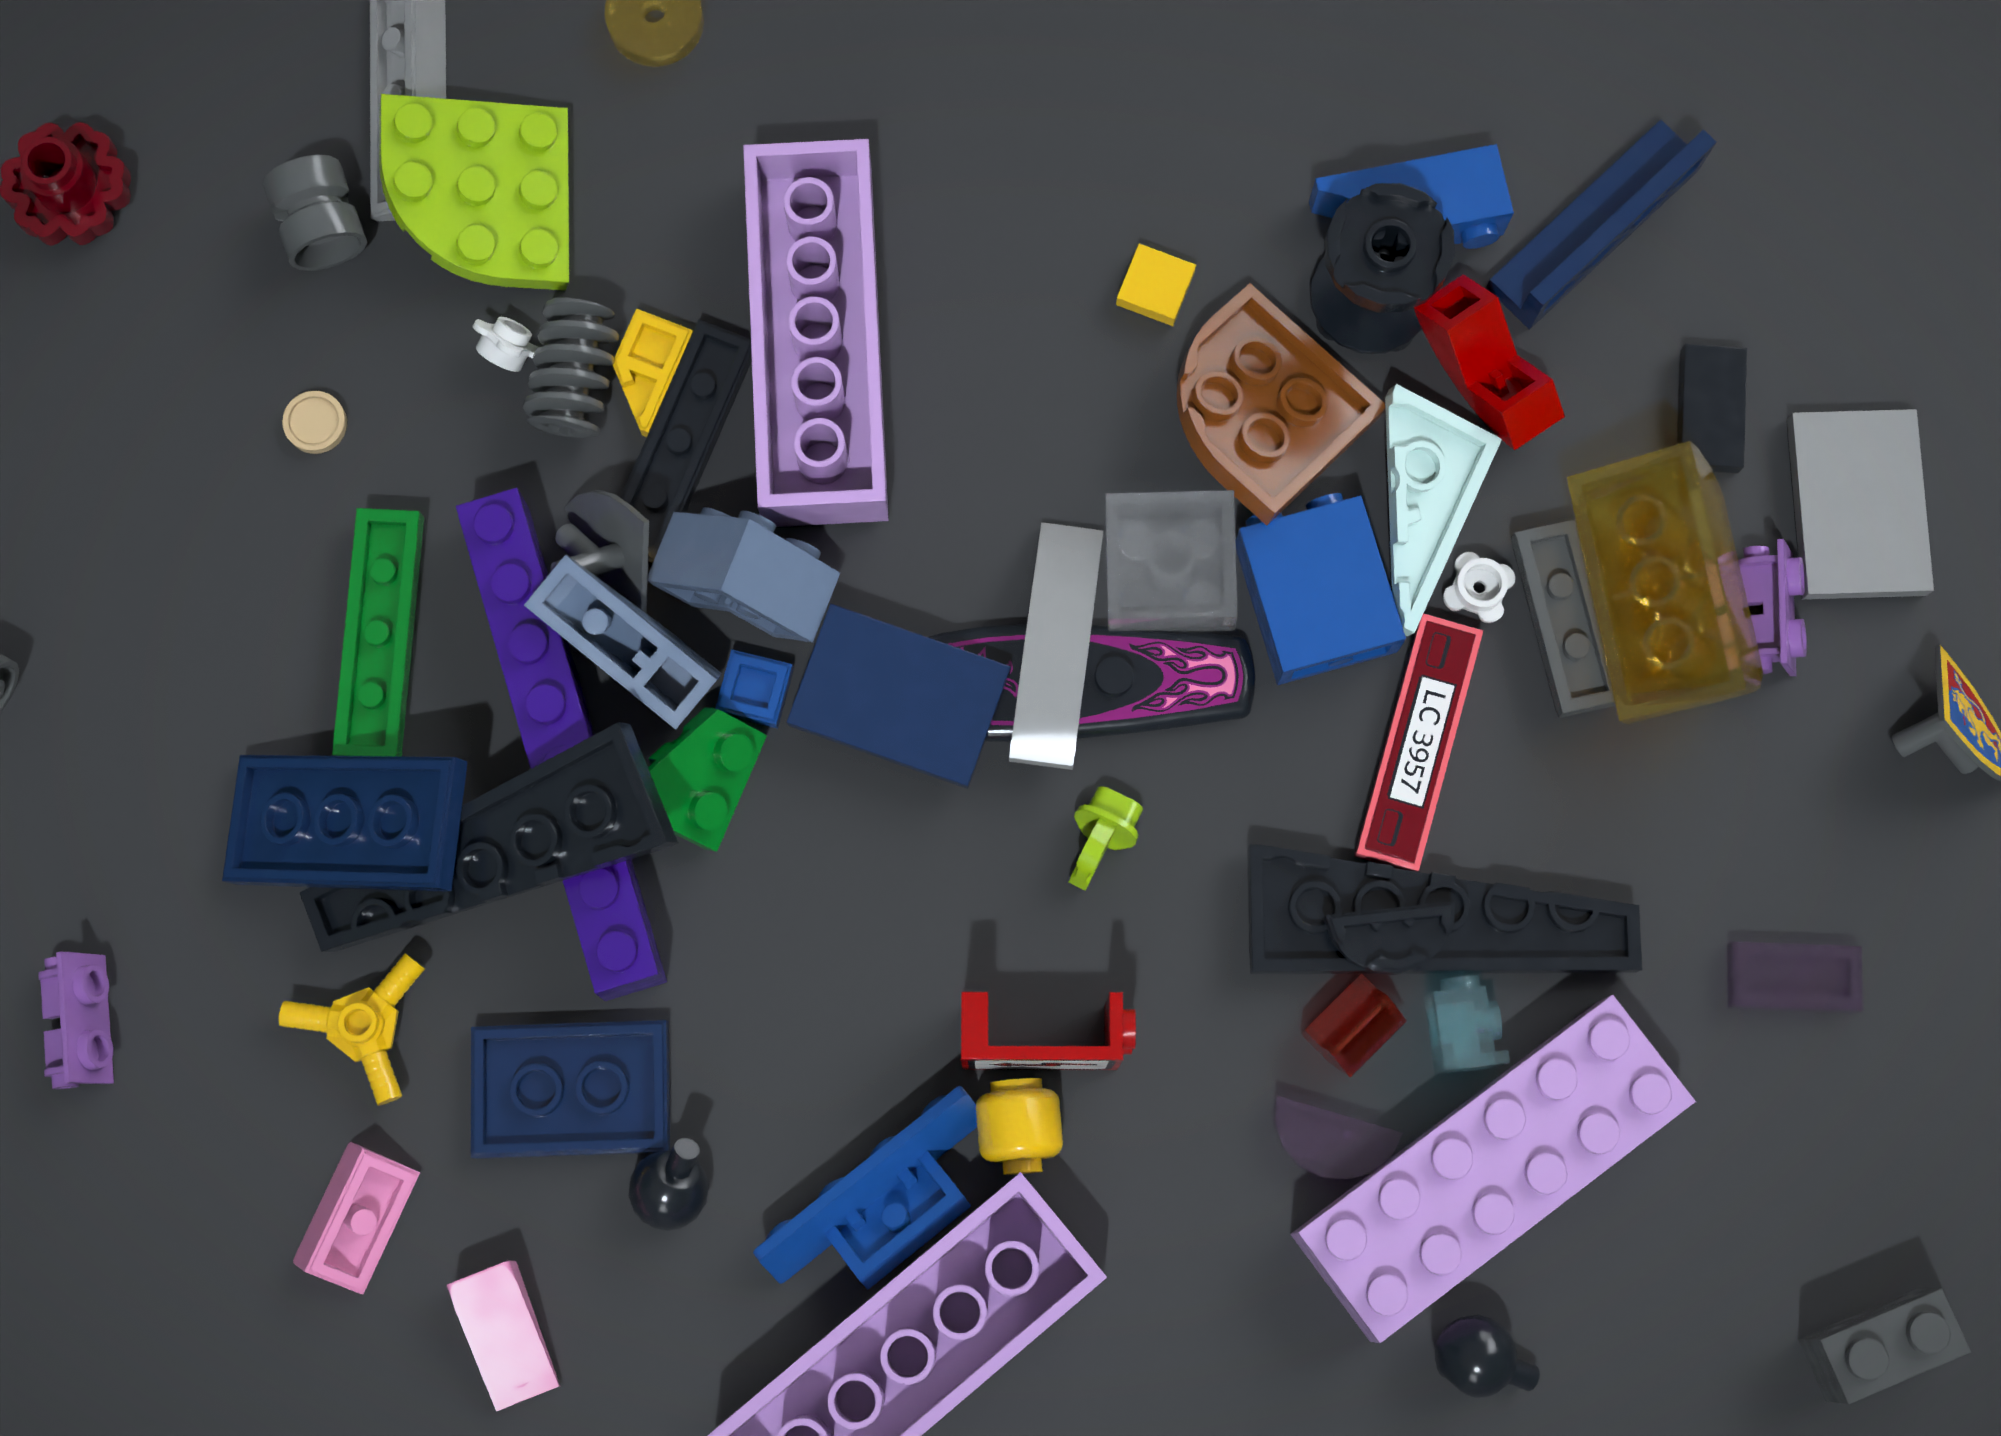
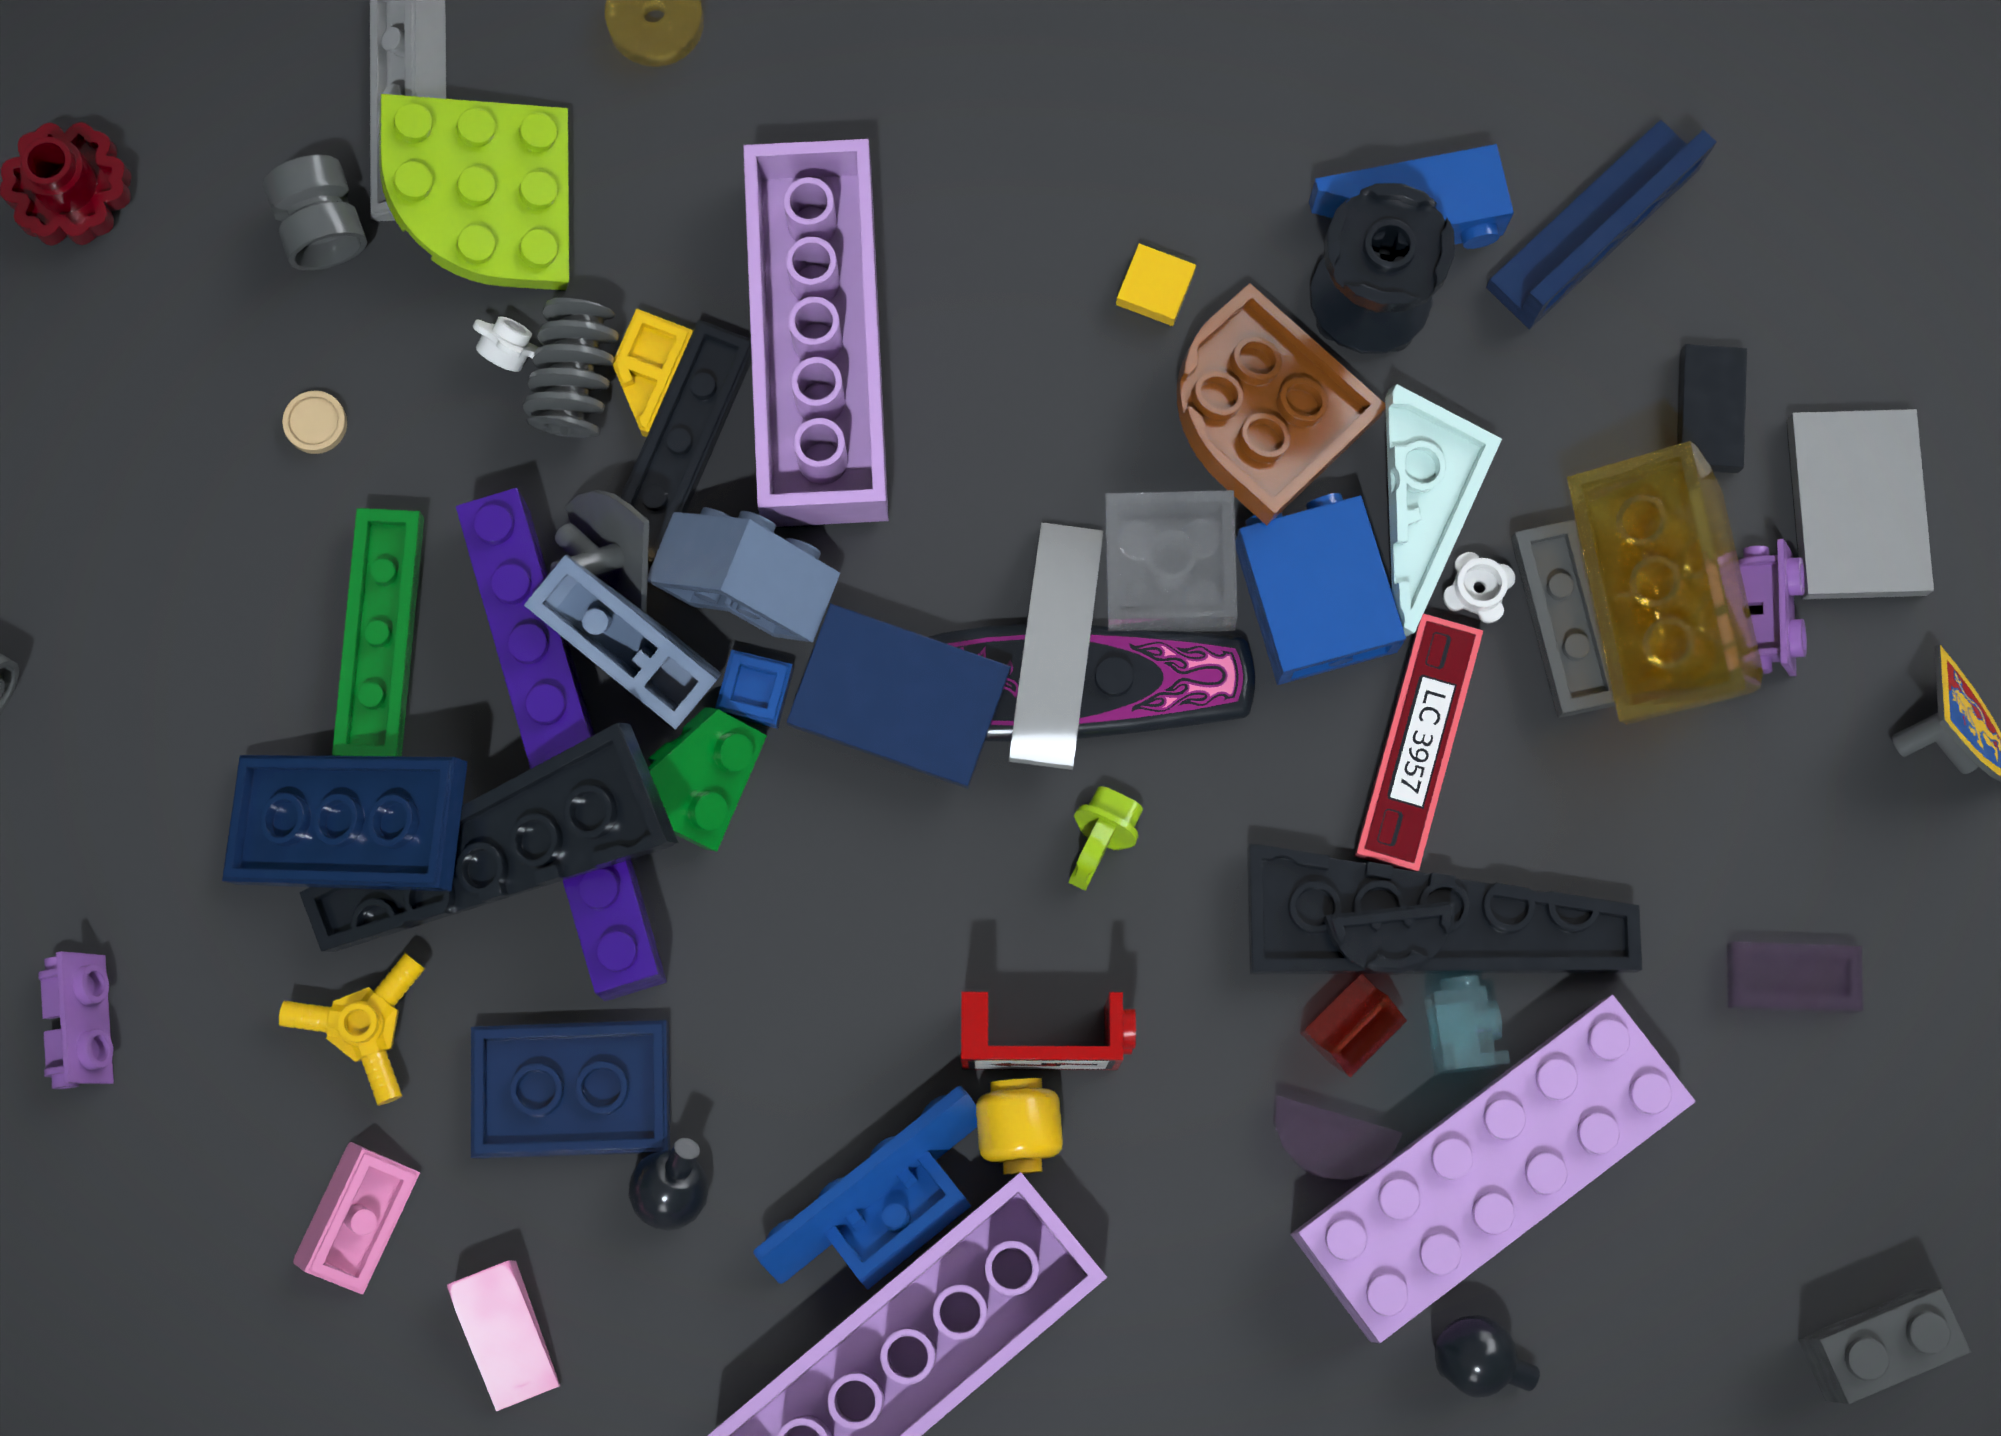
(1480, 358): red brick -> none

